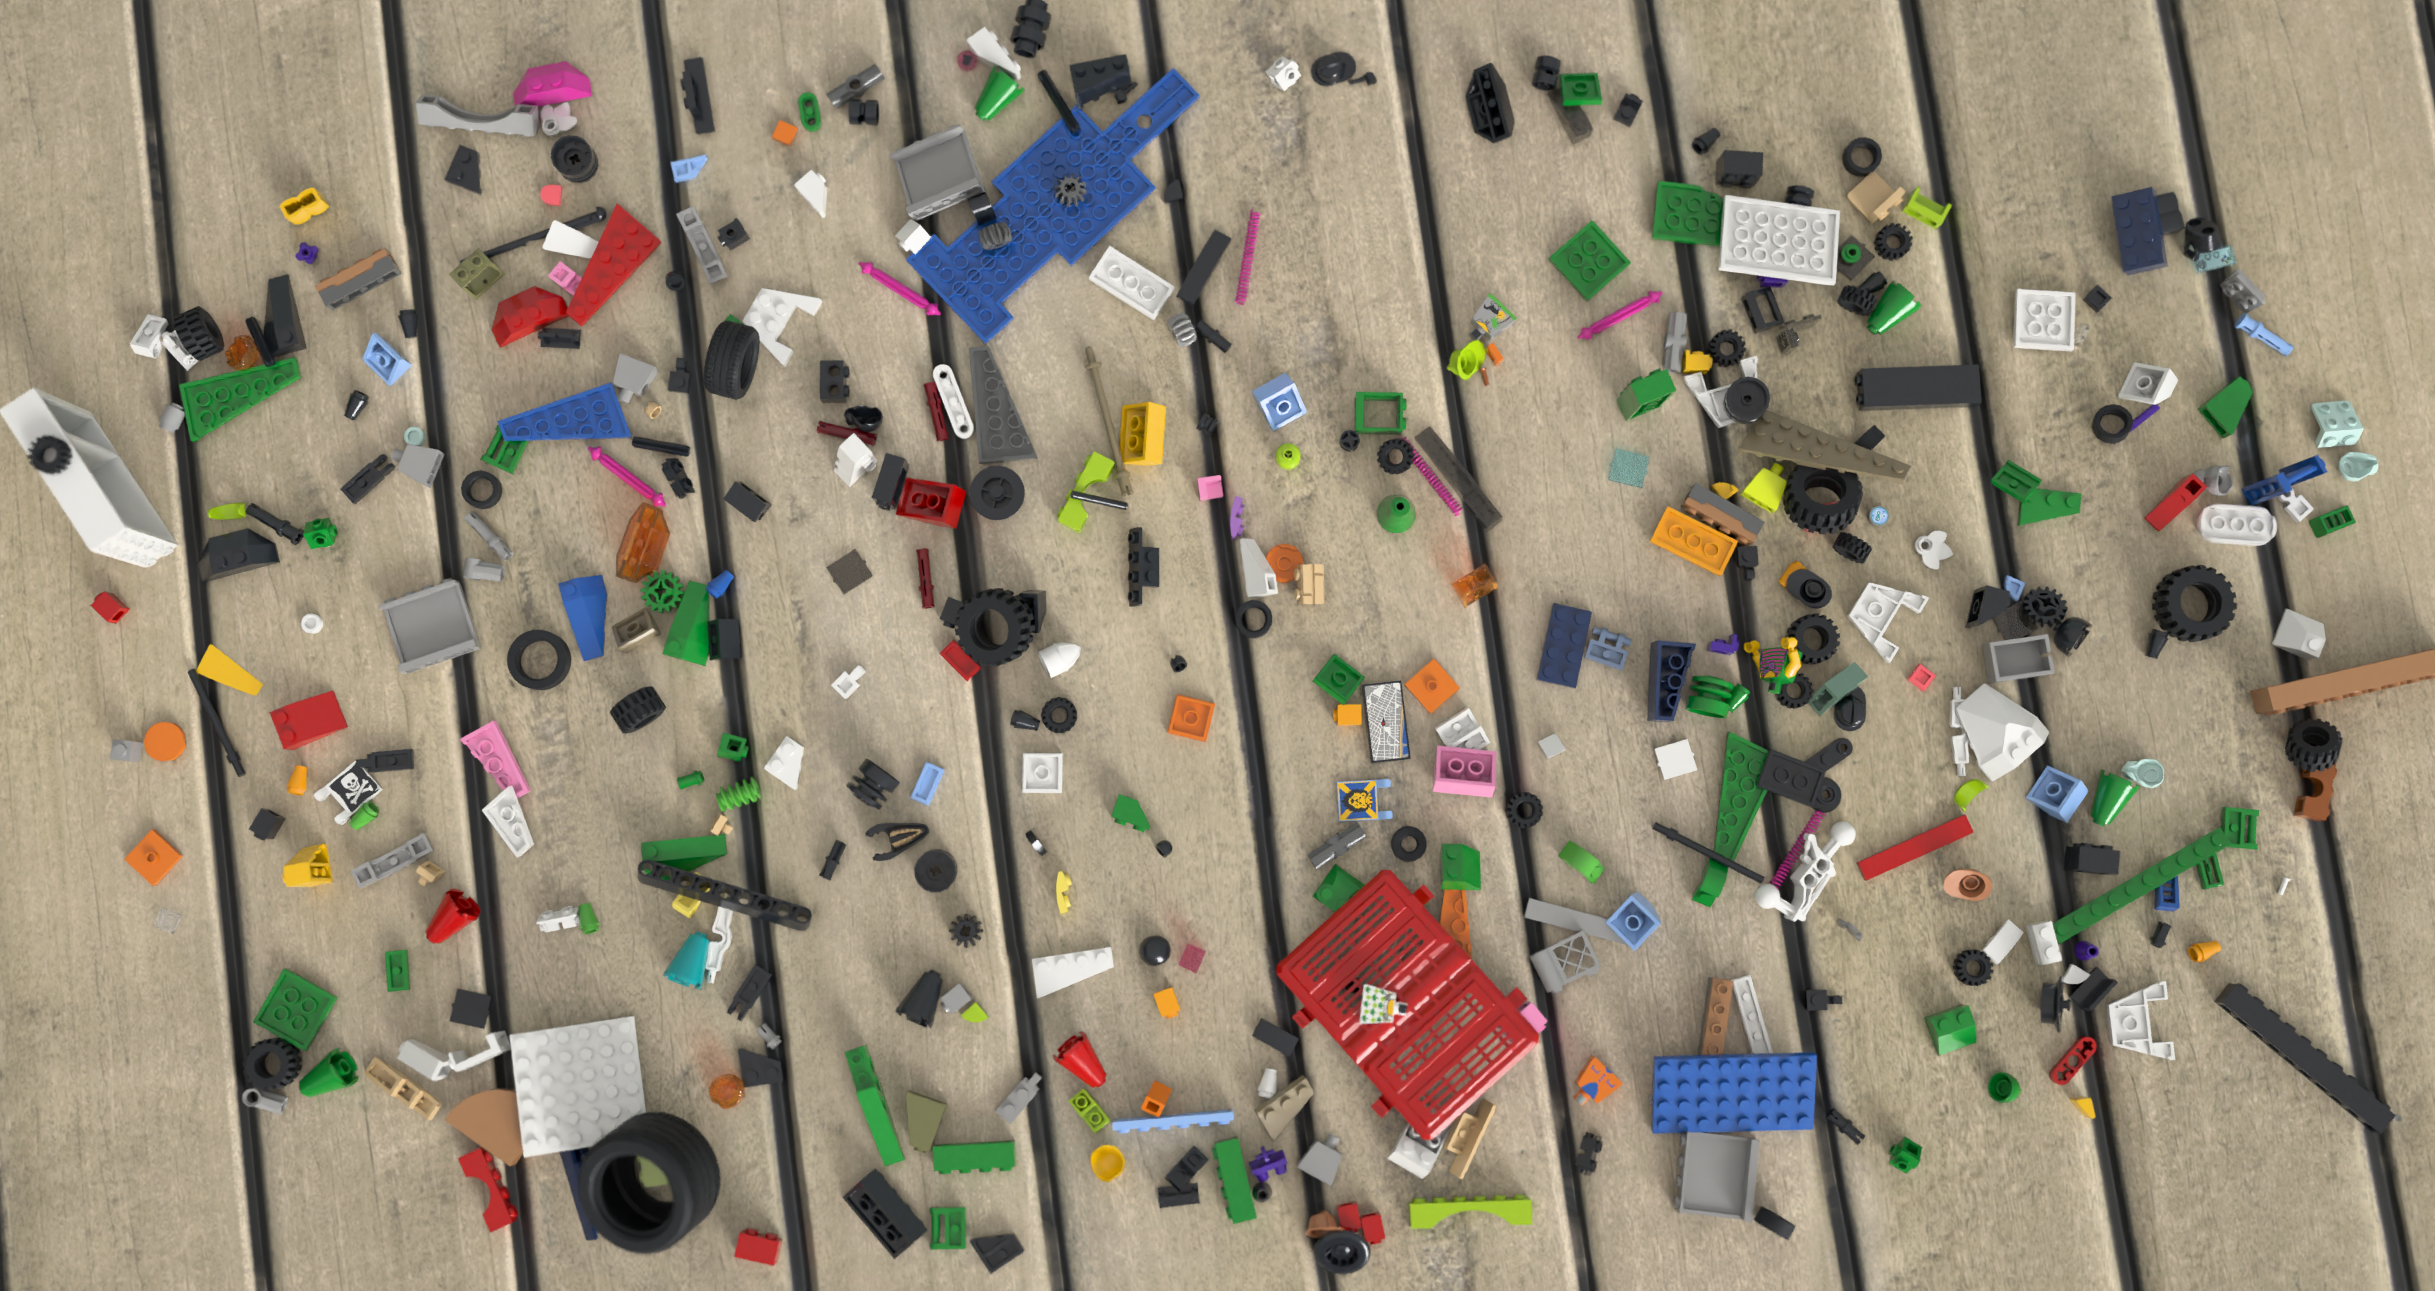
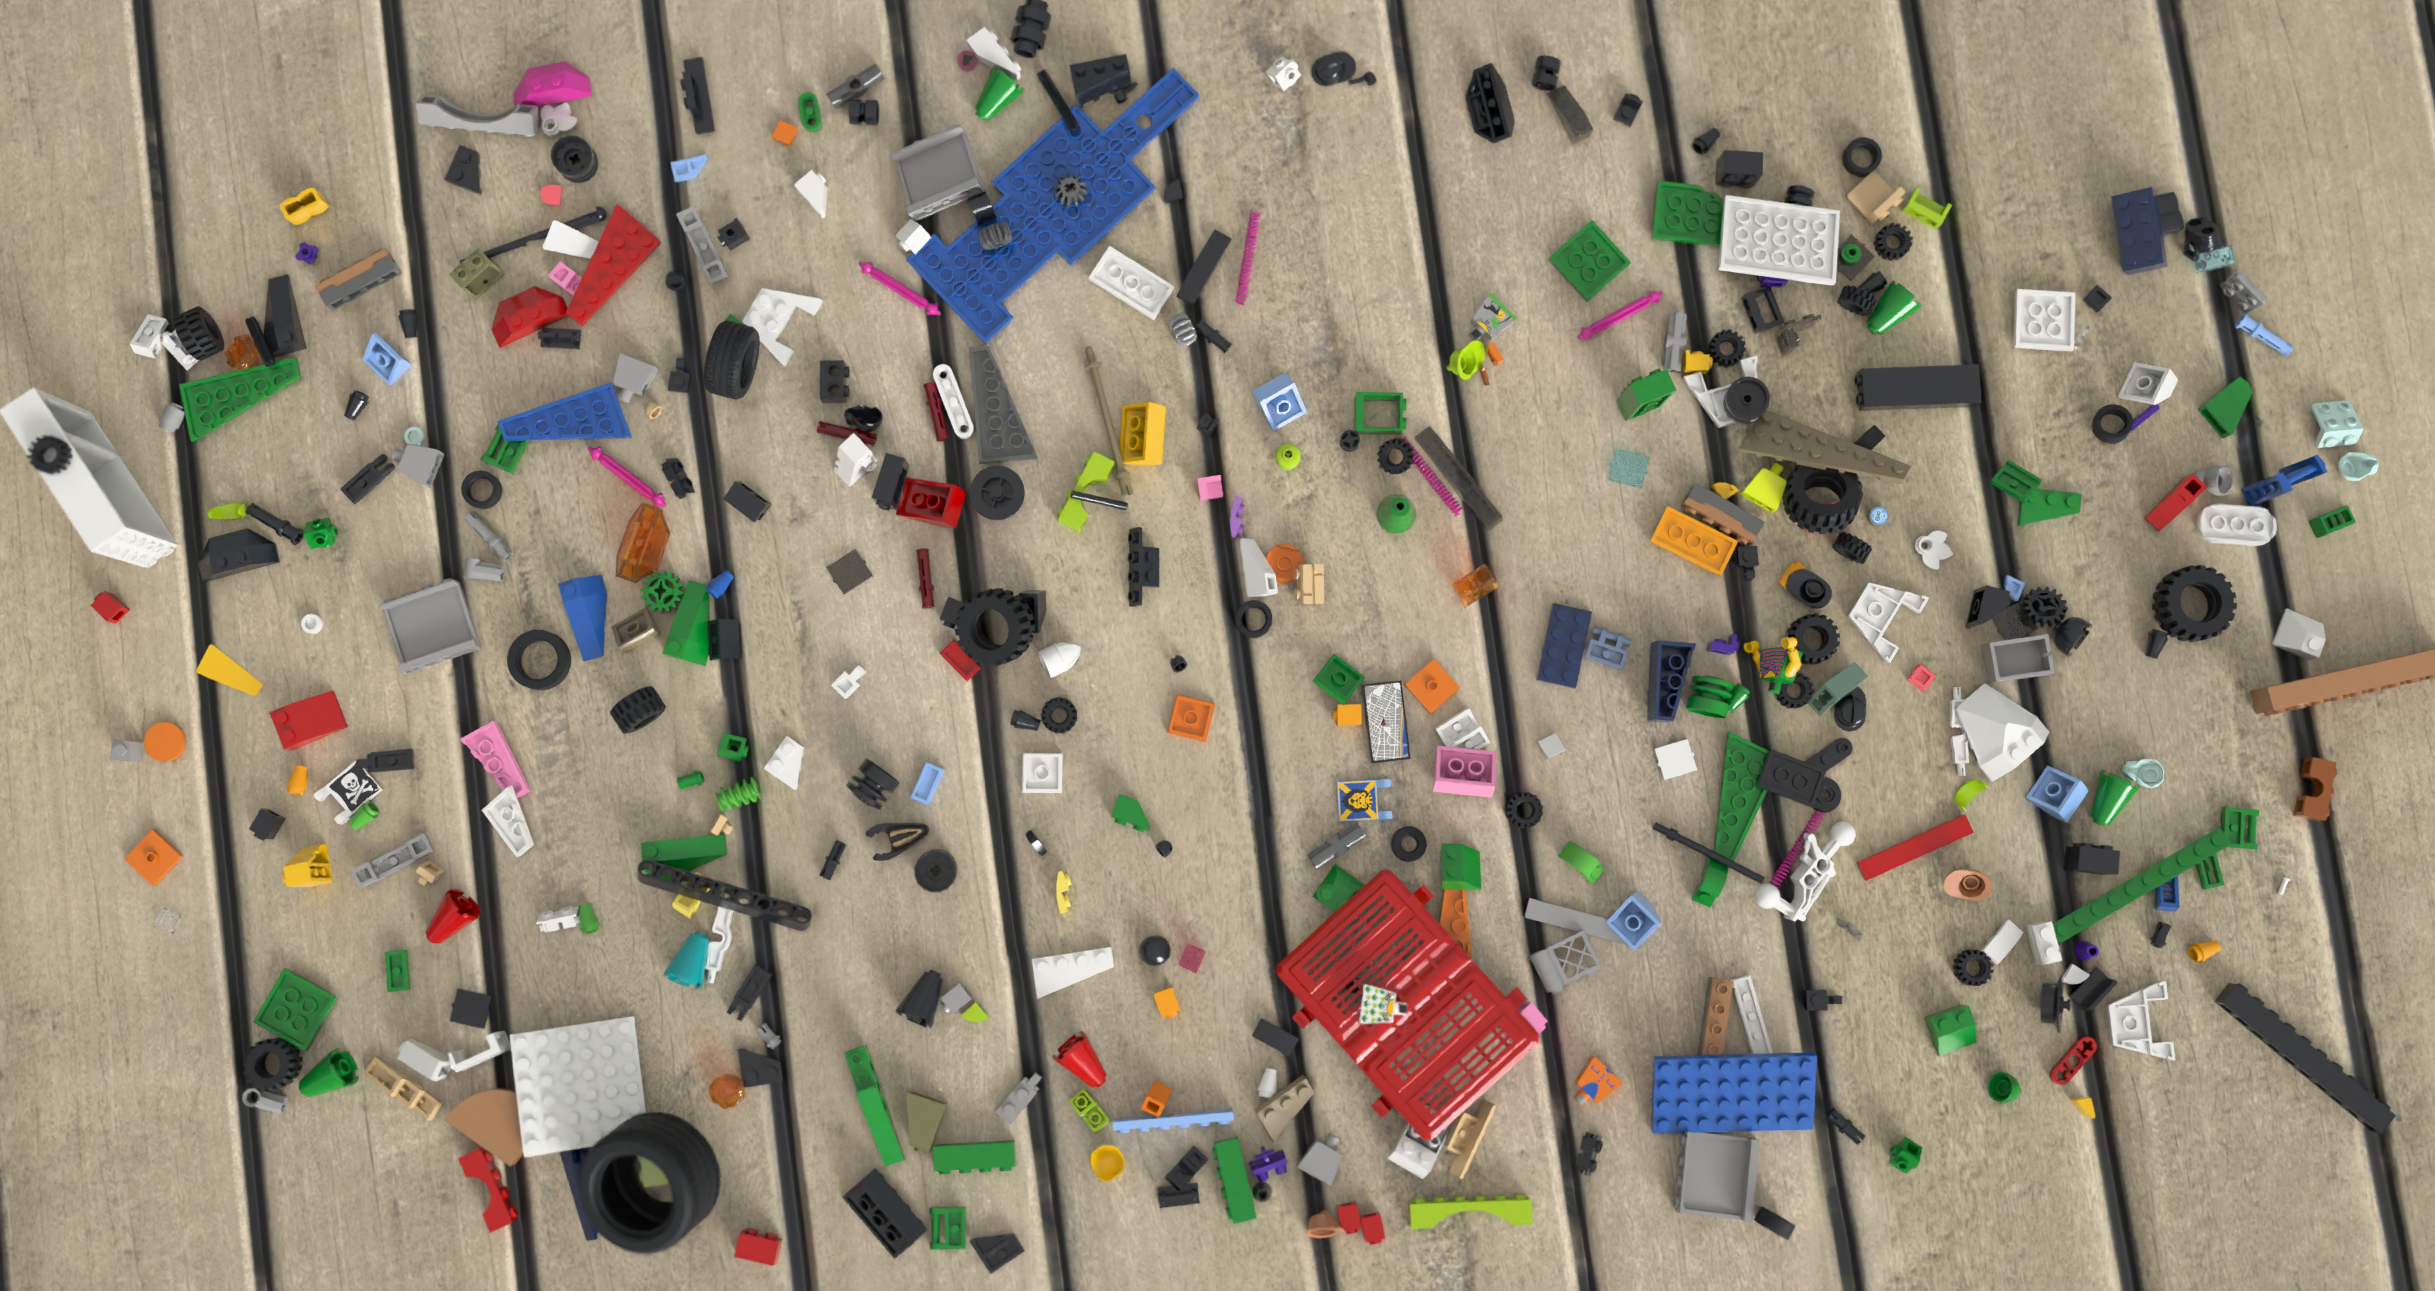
(232, 756): black bar -> none
(661, 446): black axle -> none
(959, 928): black gear -> none
(1347, 1252): black wheel -> none
(1580, 89): green tile -> none
(2296, 506): white plate -> none
(2310, 756): black tyre -> none

